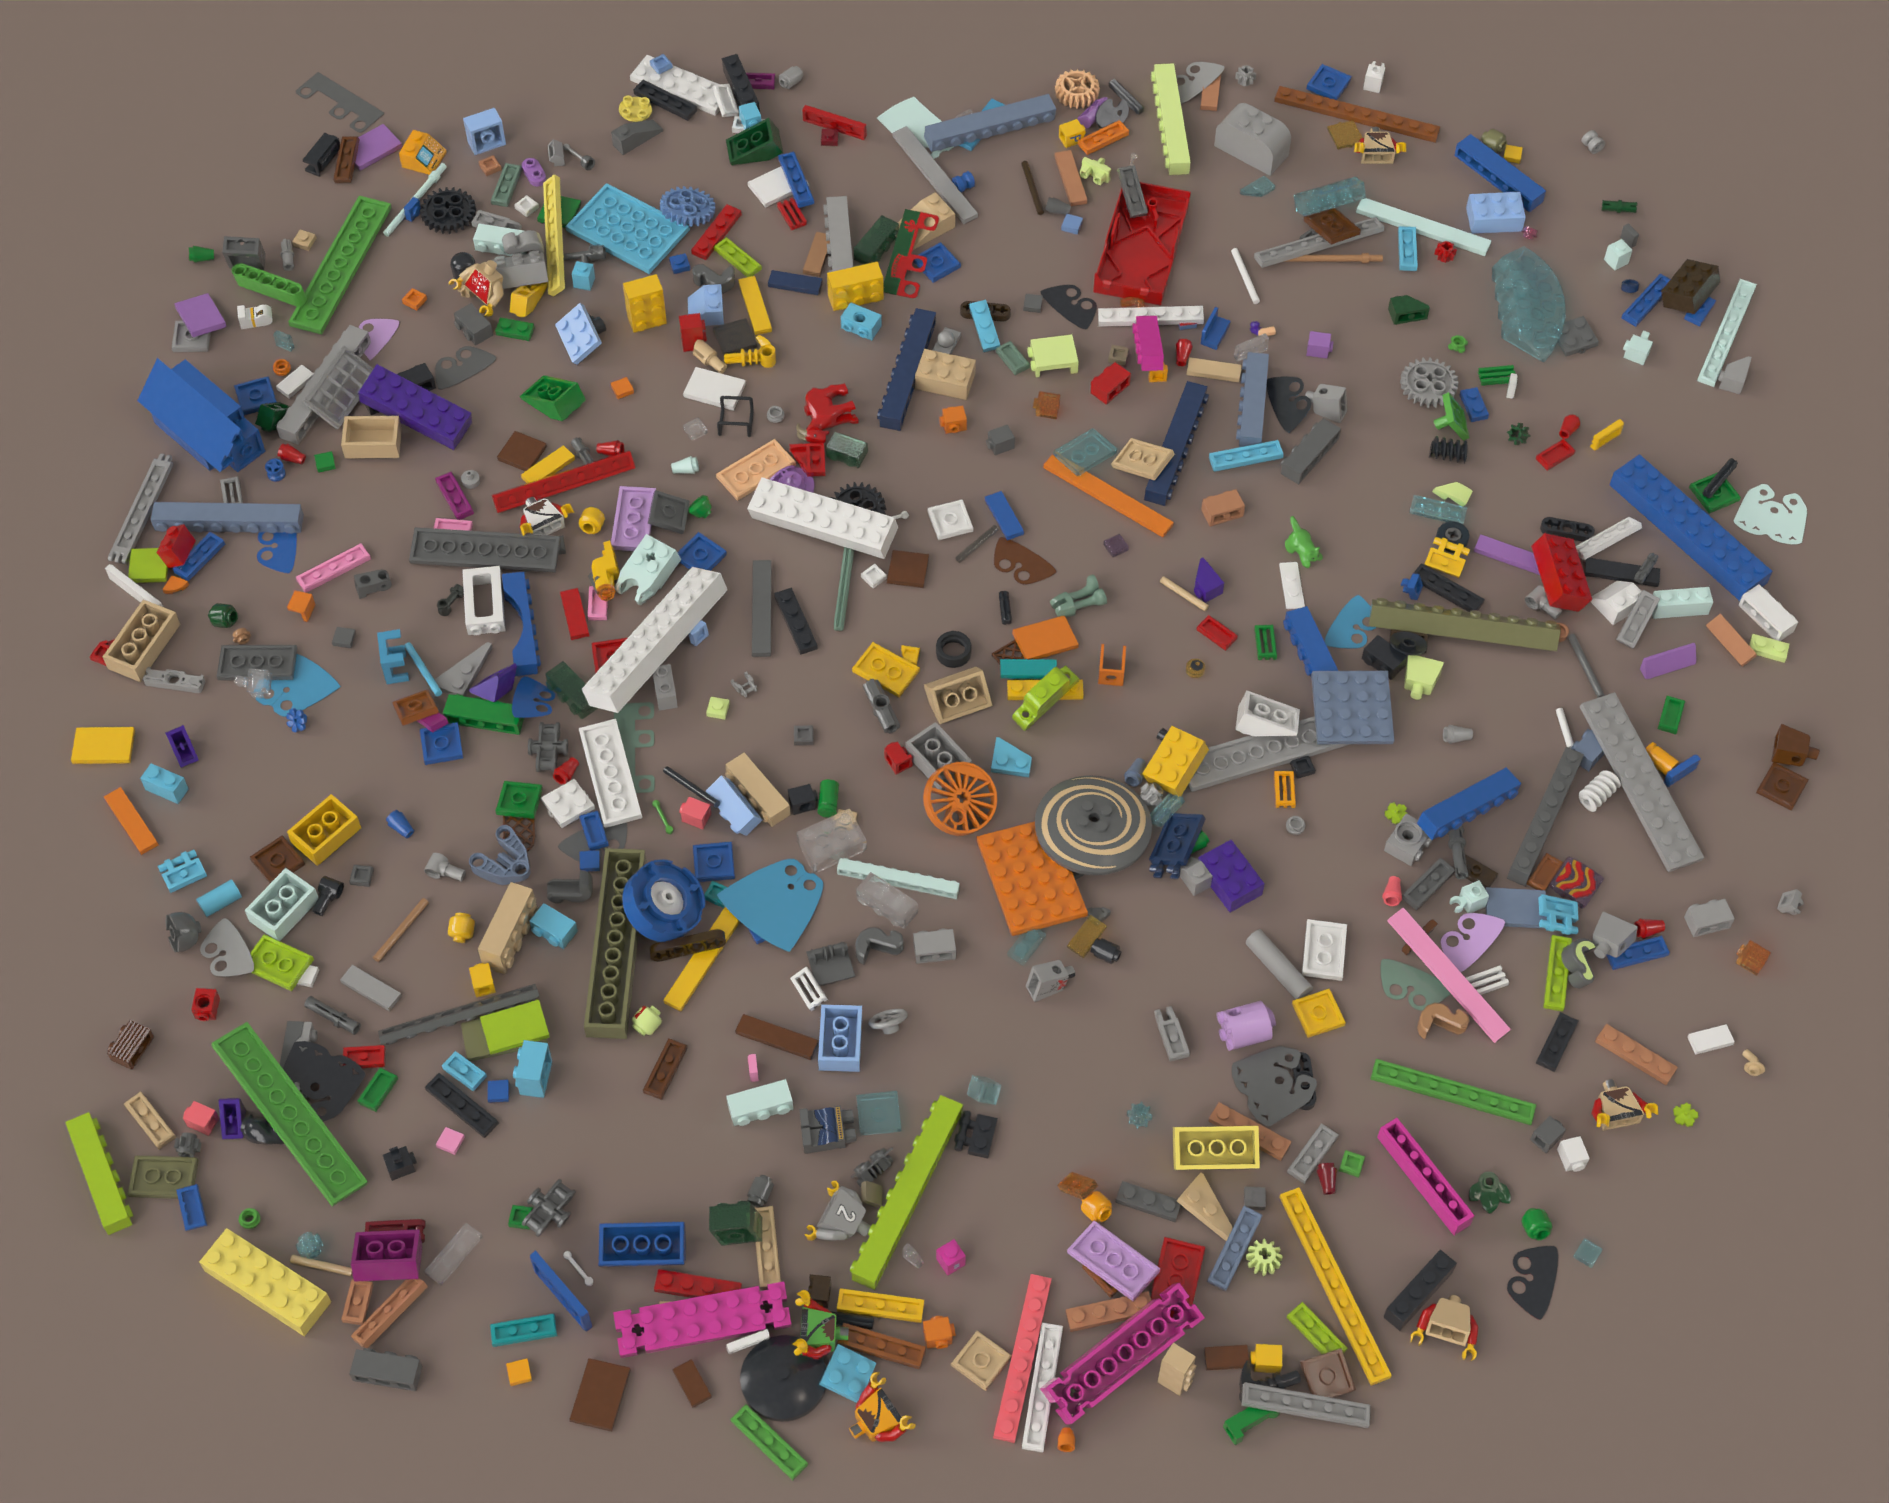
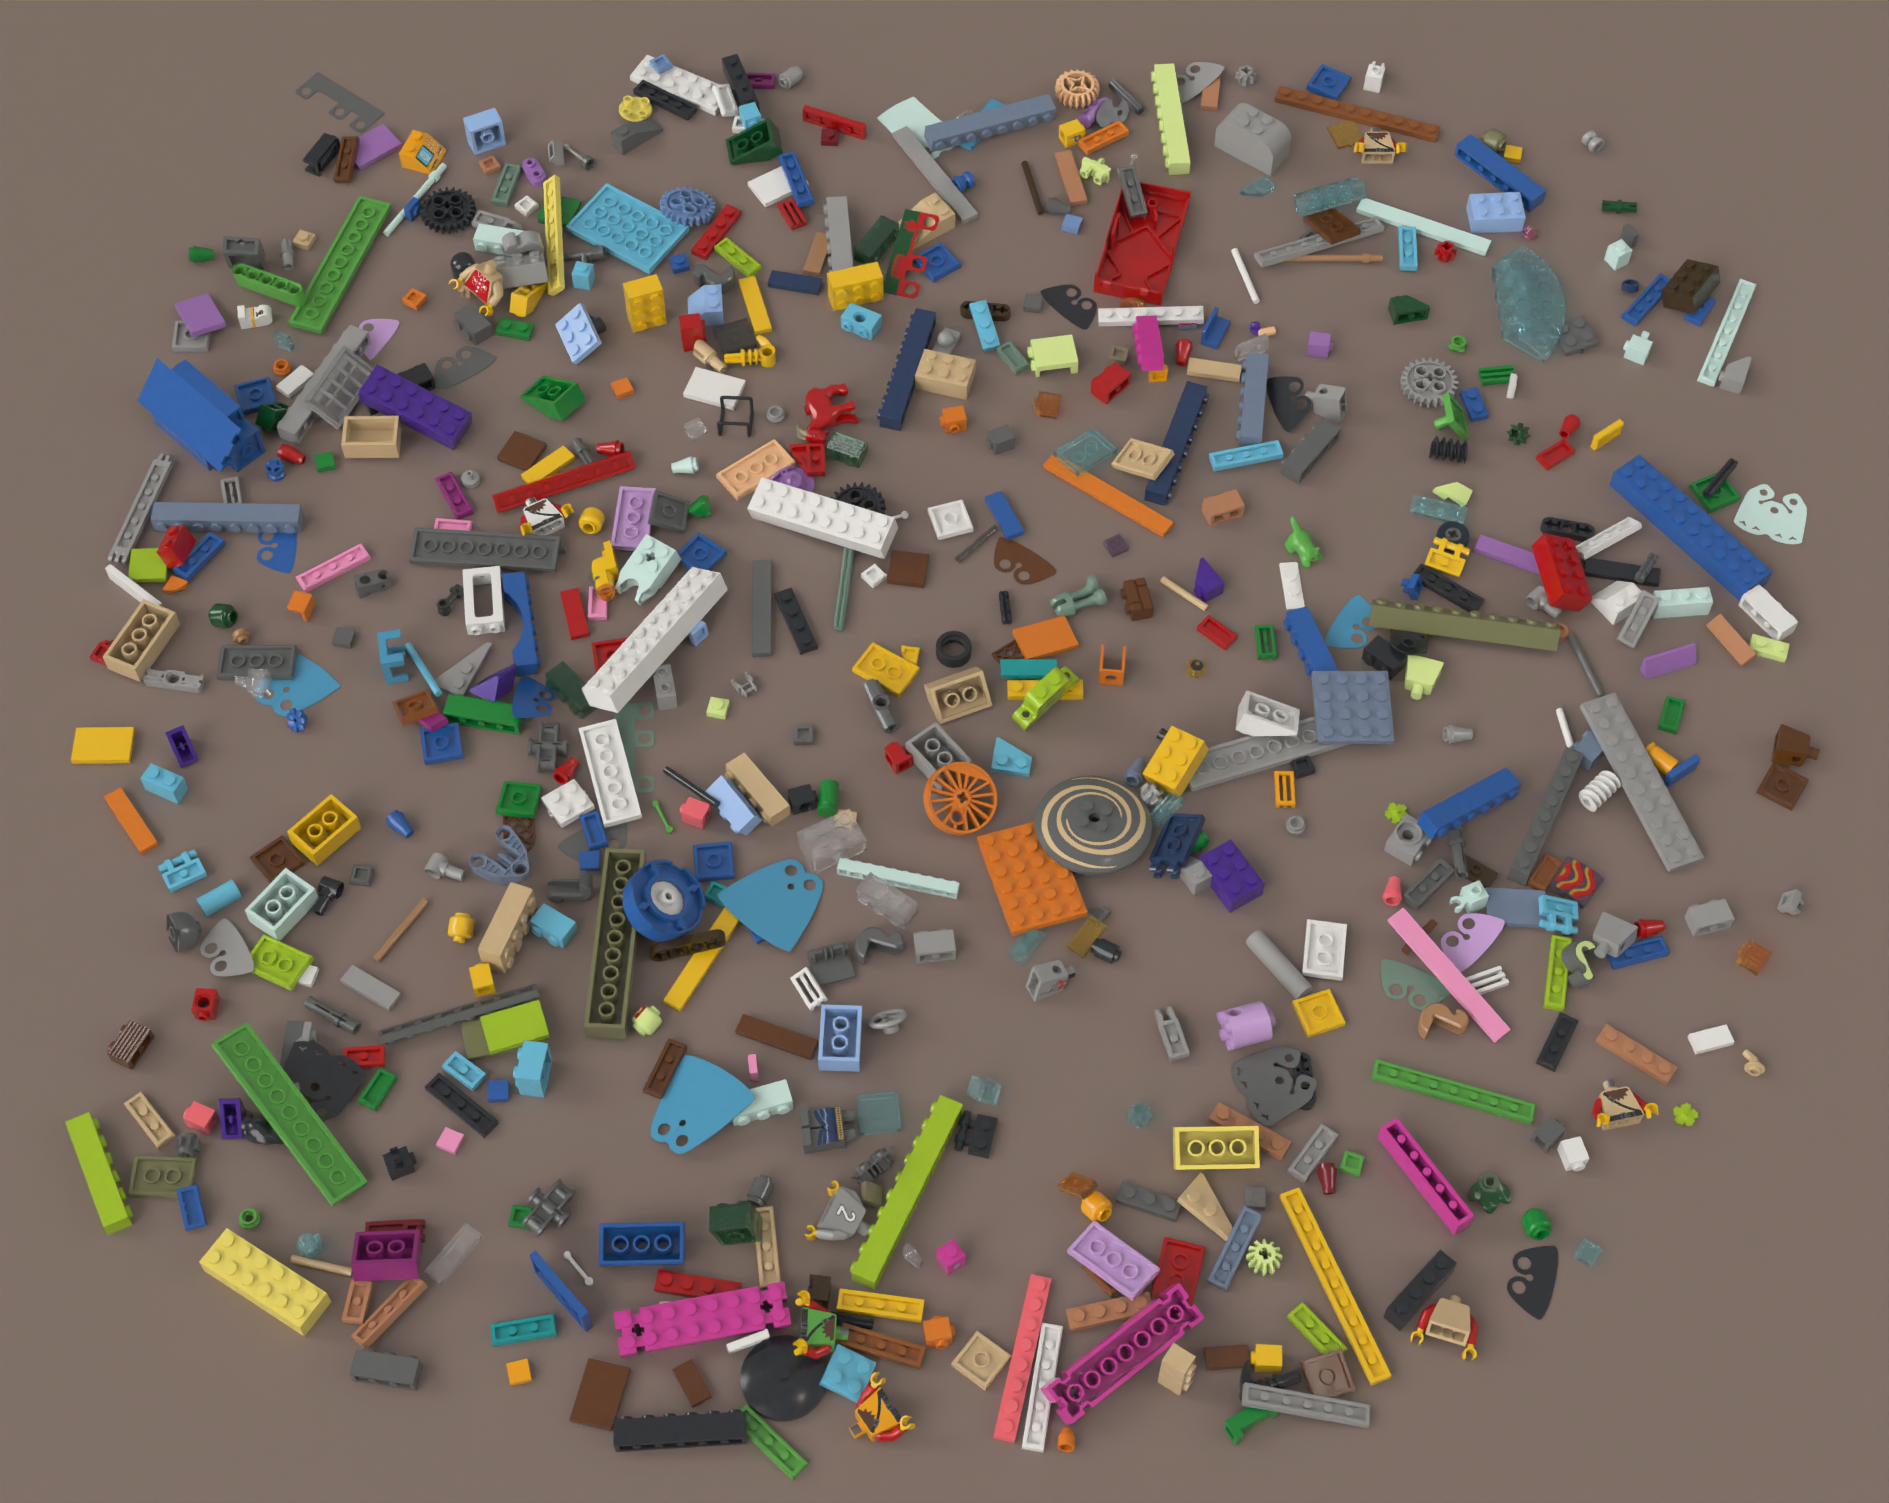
(680, 1431): none -> black brick
(703, 1098): none -> dark azure piece
(1137, 599): none -> reddish brown brick

